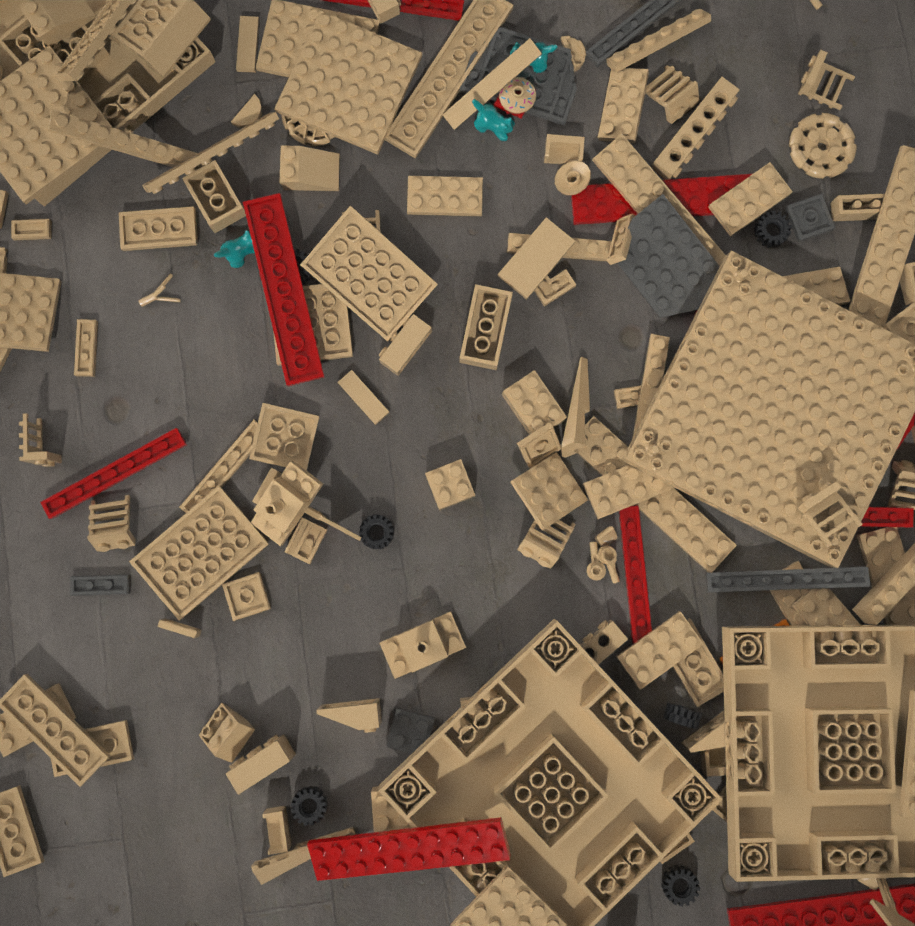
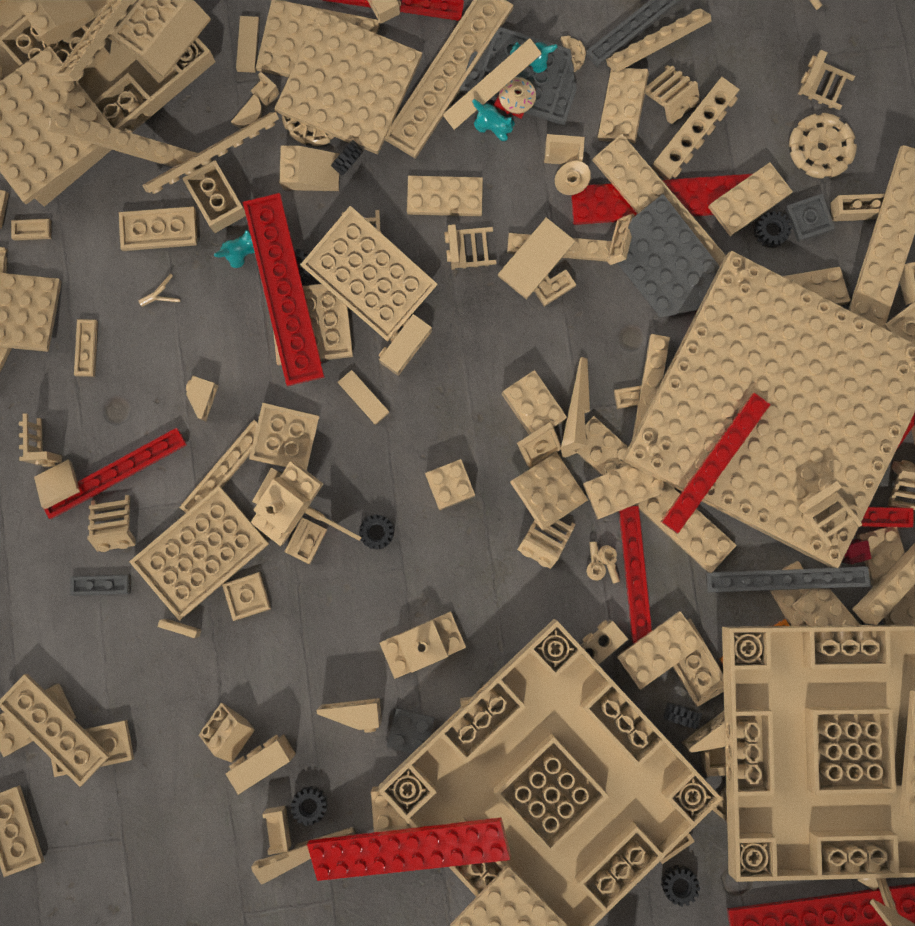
(56, 484): none -> tan tile
(201, 396): none -> tan slope
(265, 90): none -> tan panel
(347, 157): none -> black tyre
(456, 254): none -> tan plate
(485, 327): tan brick -> none
(606, 537): tan slope -> none
(715, 463): none -> red plate
(857, 552): none -> dark red brick

